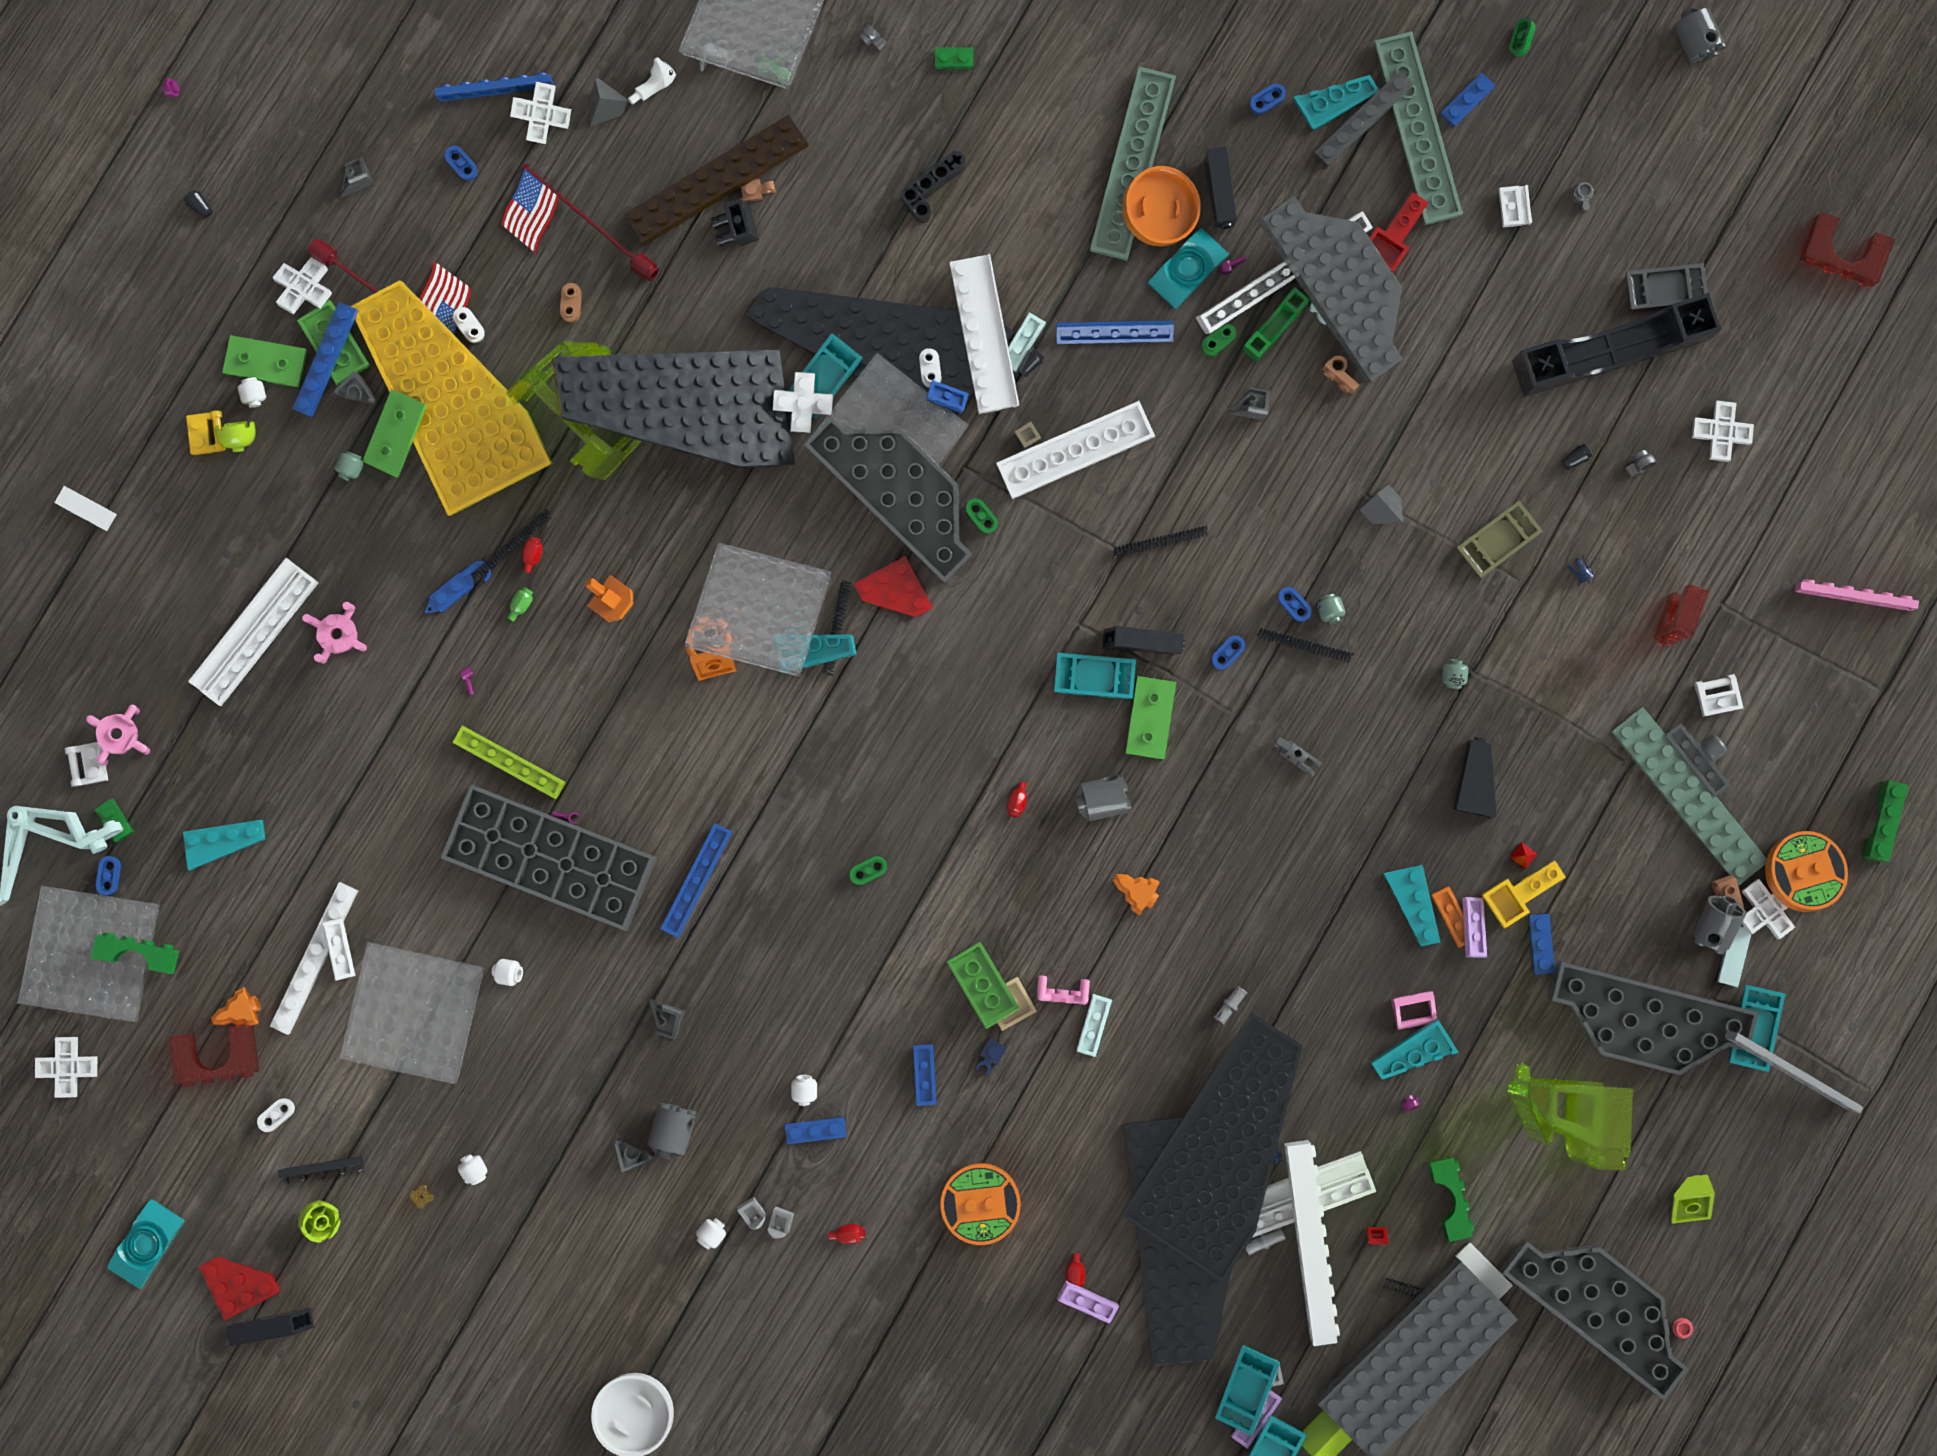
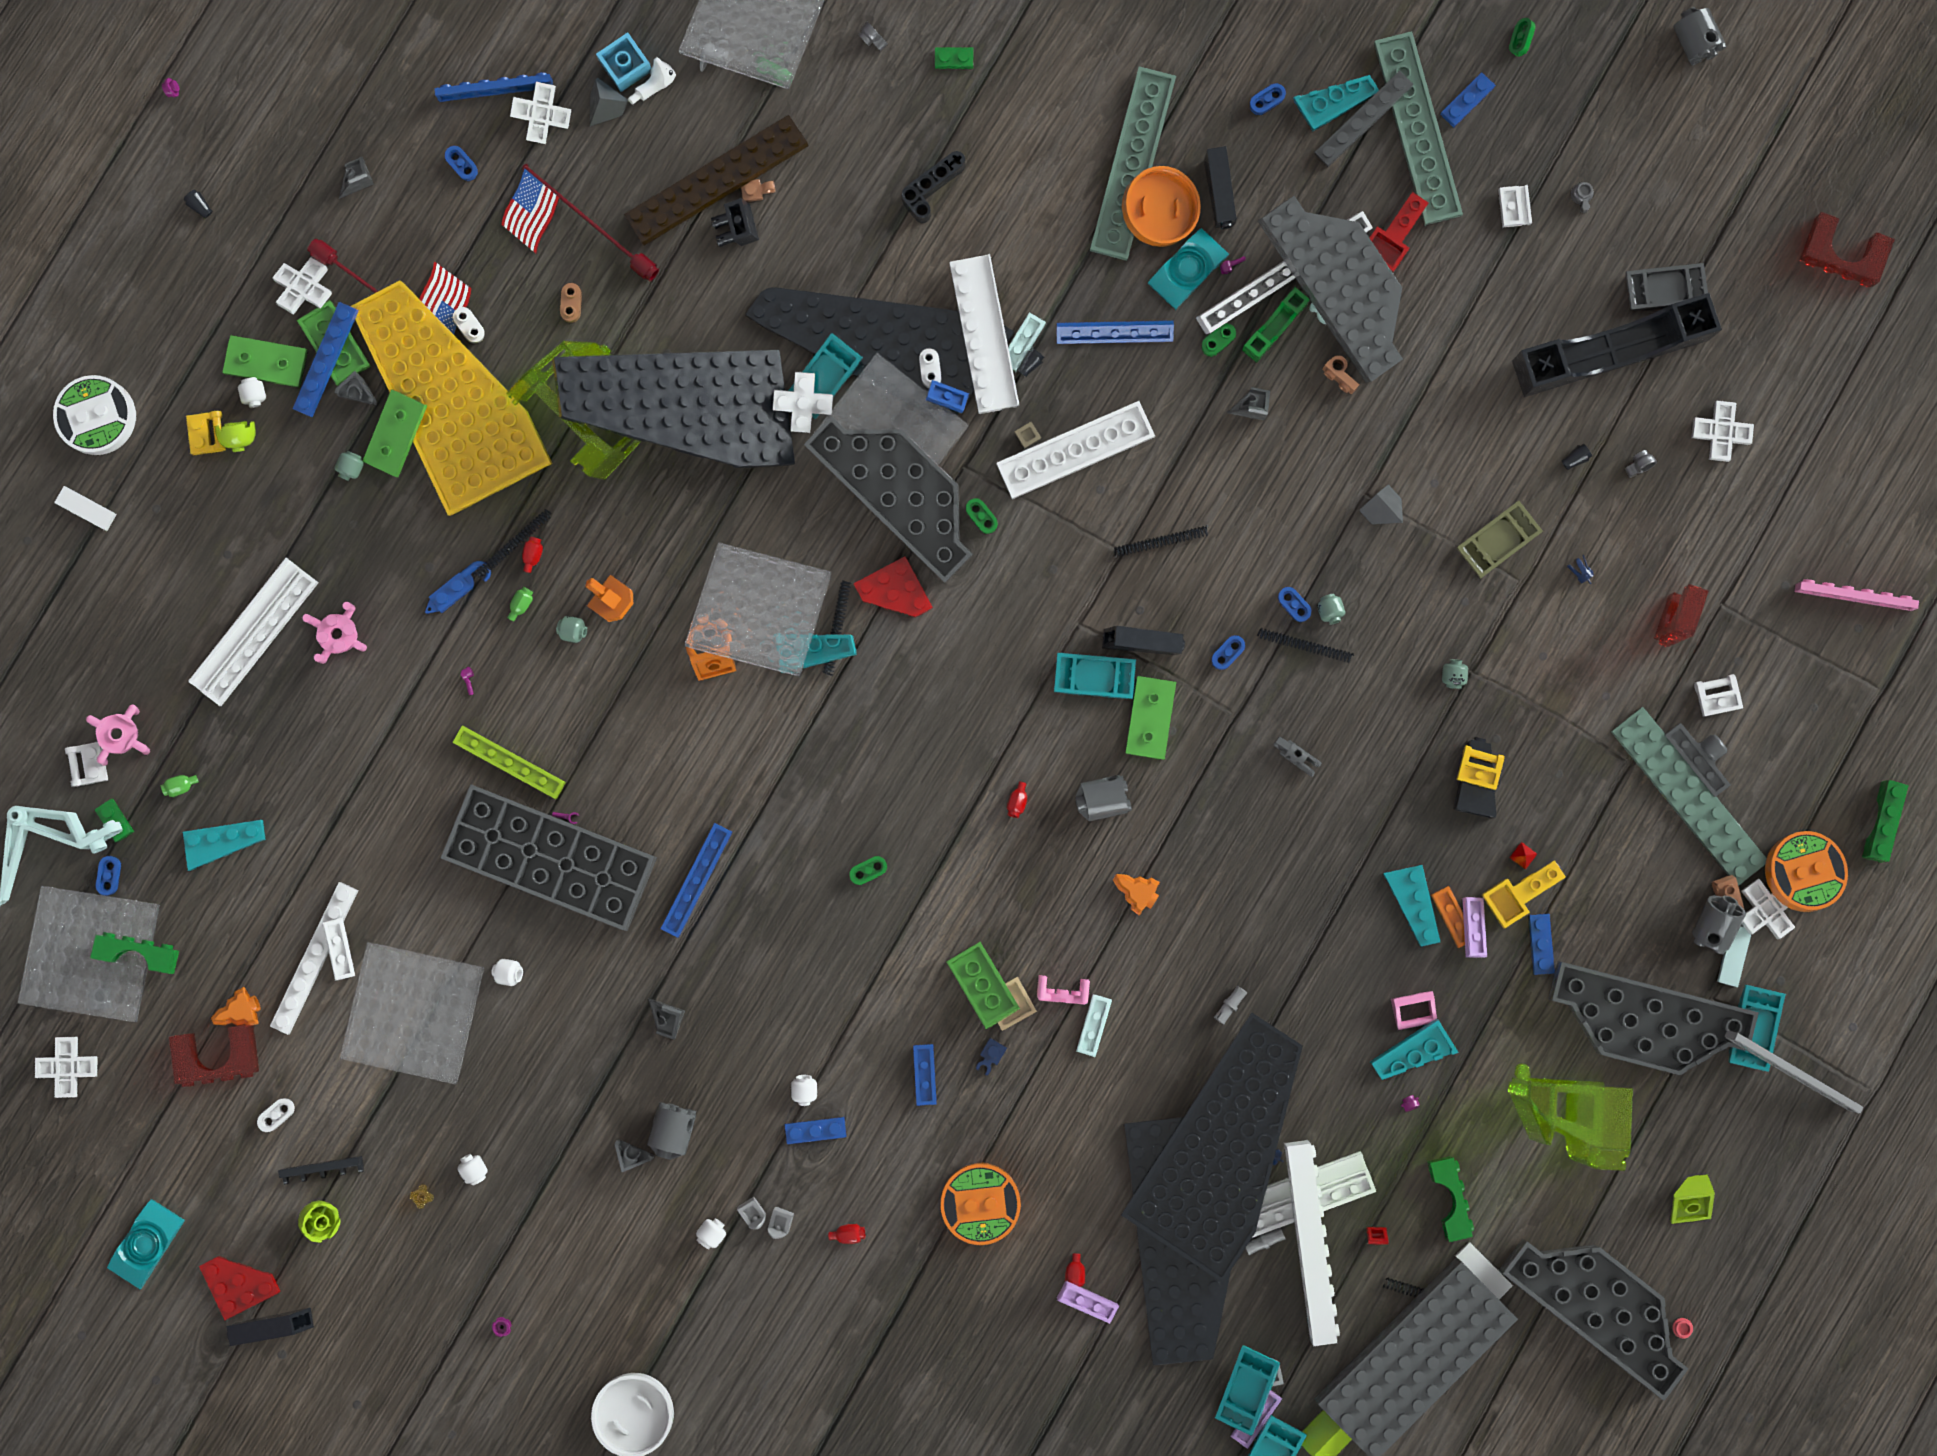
(94, 415): none -> piece
(178, 785): none -> bright green plant
(496, 1327): none -> magenta plate
(571, 629): none -> sand green head
(624, 62): none -> medium azure brick
(1480, 774): none -> yellow plate

